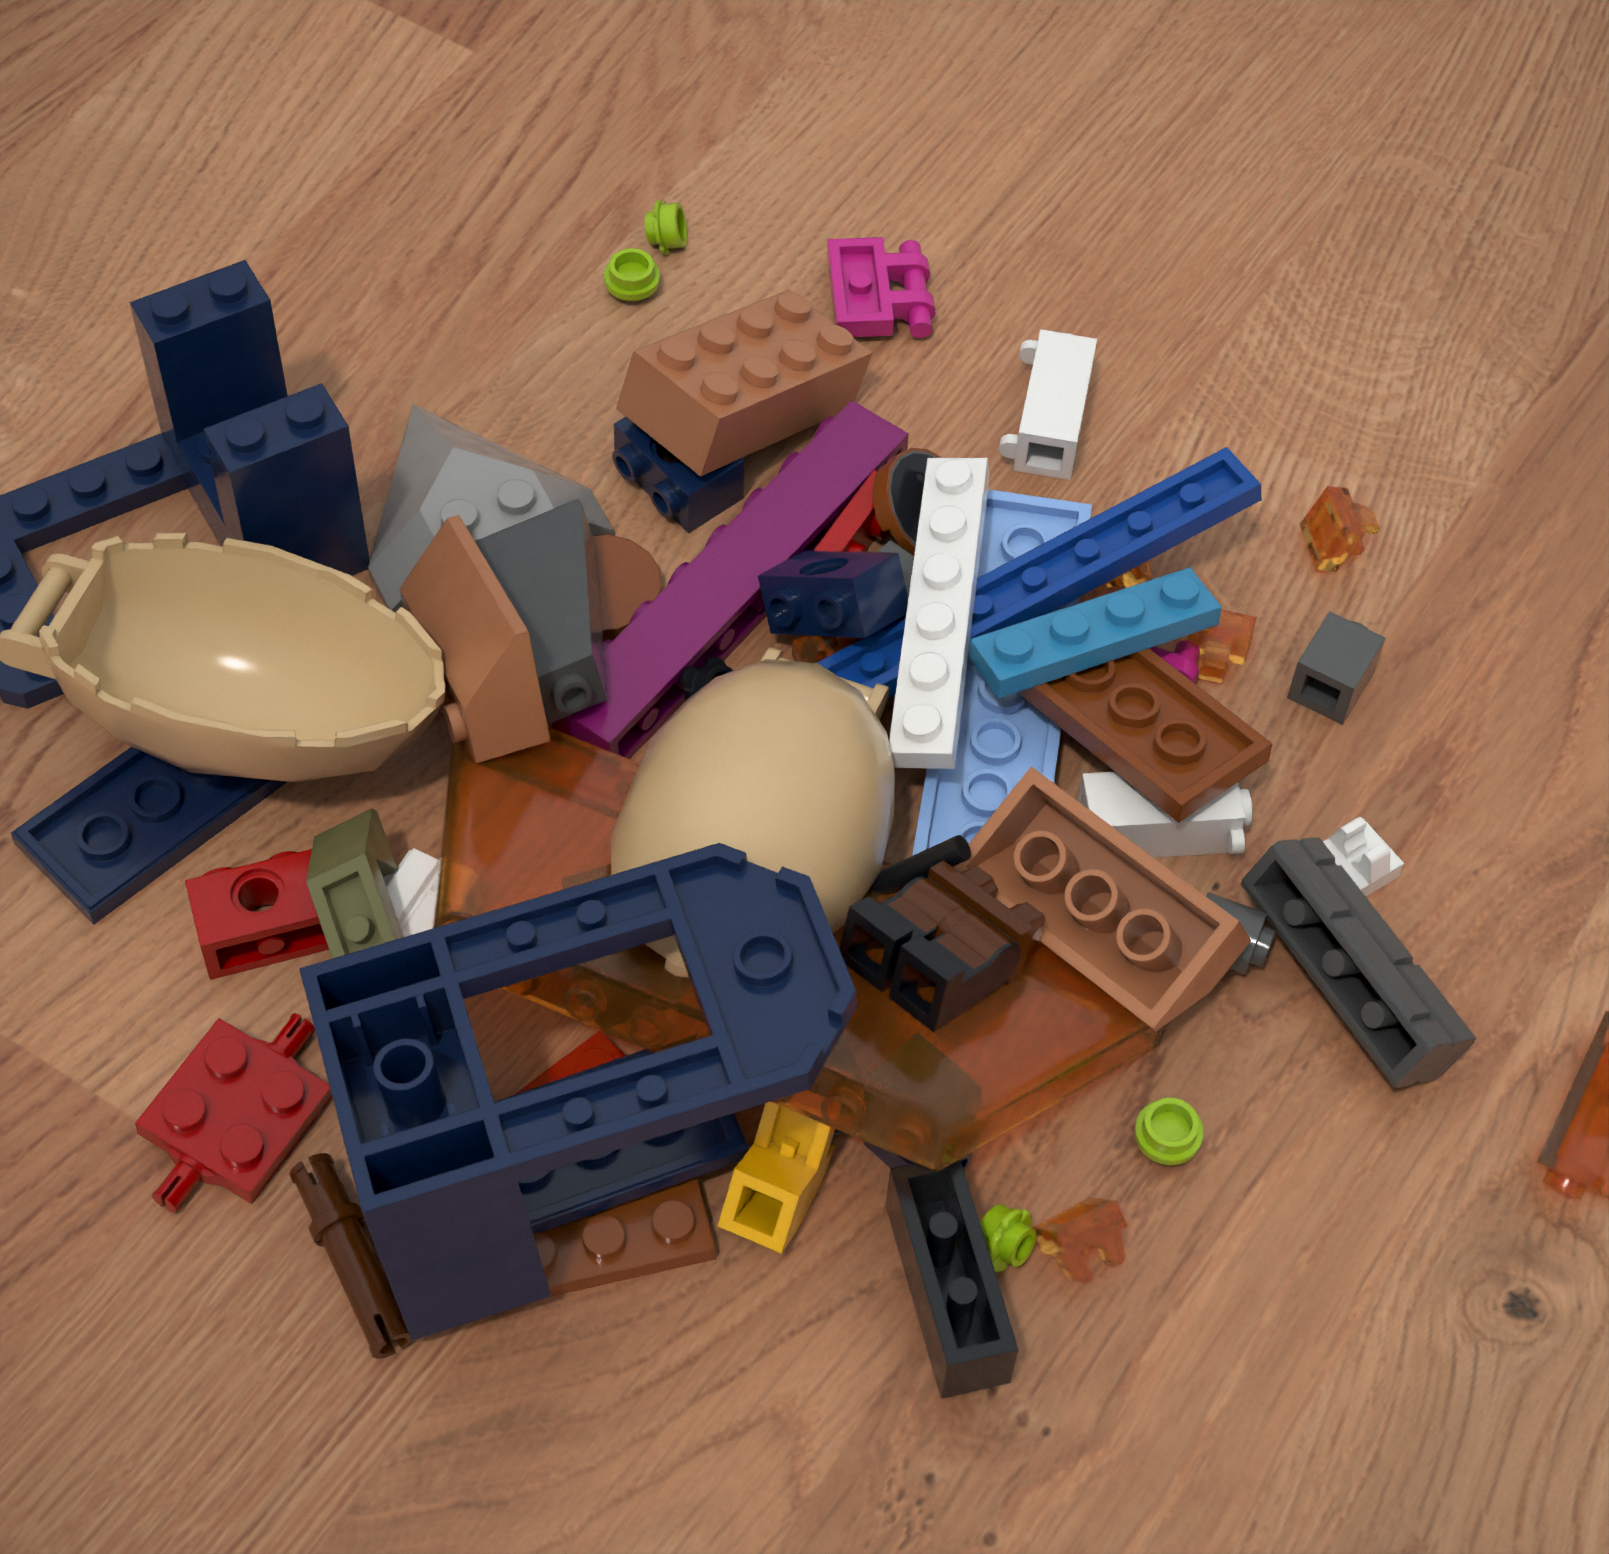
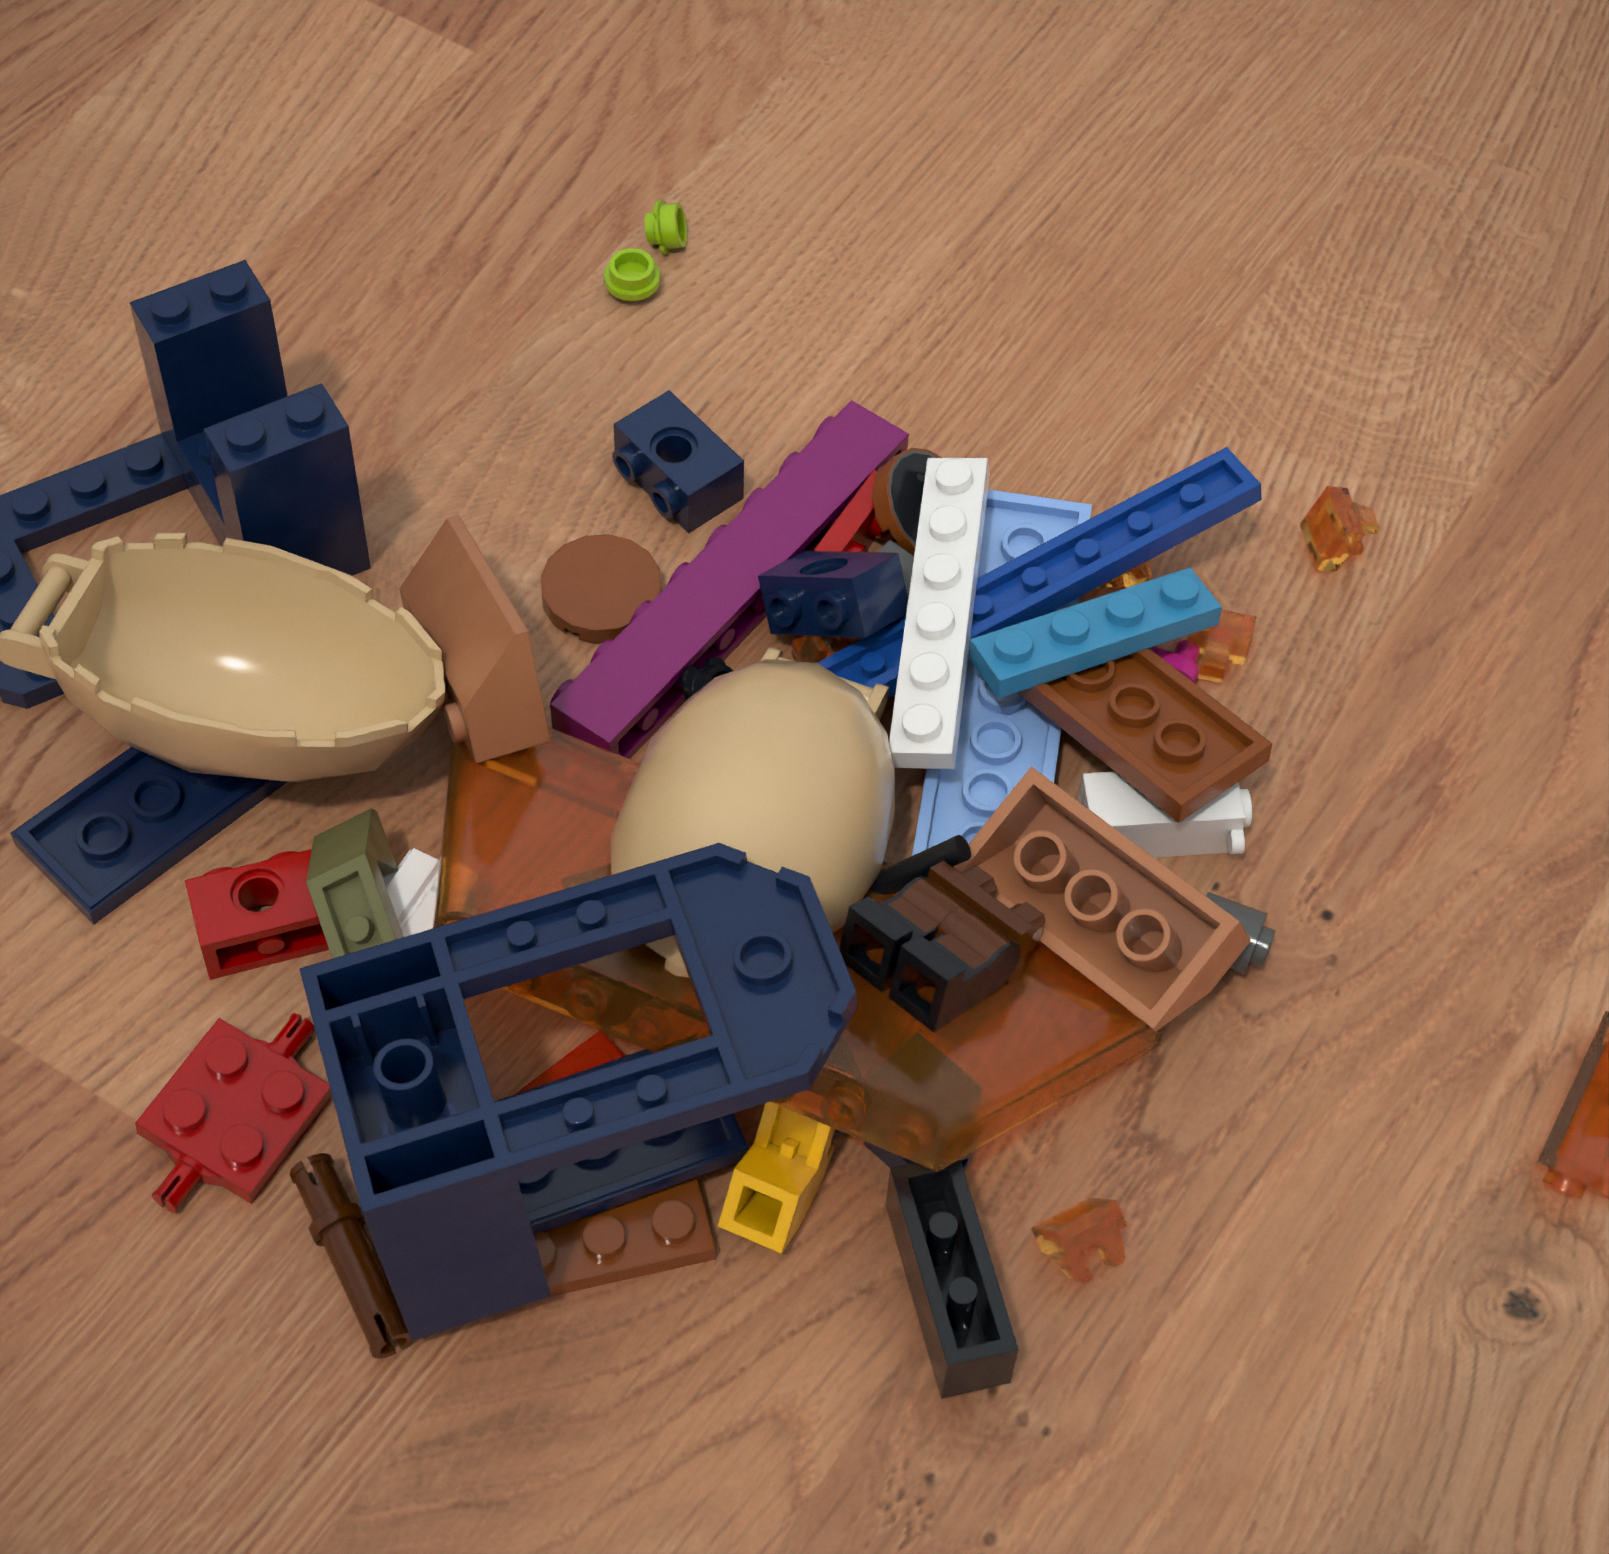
(459, 473): light grey wedge -> none
(554, 585): dark grey slope -> none
(742, 381): nougat brick -> none
(862, 291): dark pink plate -> none
(1008, 1236): lime plate -> none
(1052, 404): white brick -> none
(1169, 1131): lime plate -> none
(1336, 667): dark grey brick -> none
(1357, 962): dark grey brick -> none
(1364, 856): white tile -> none

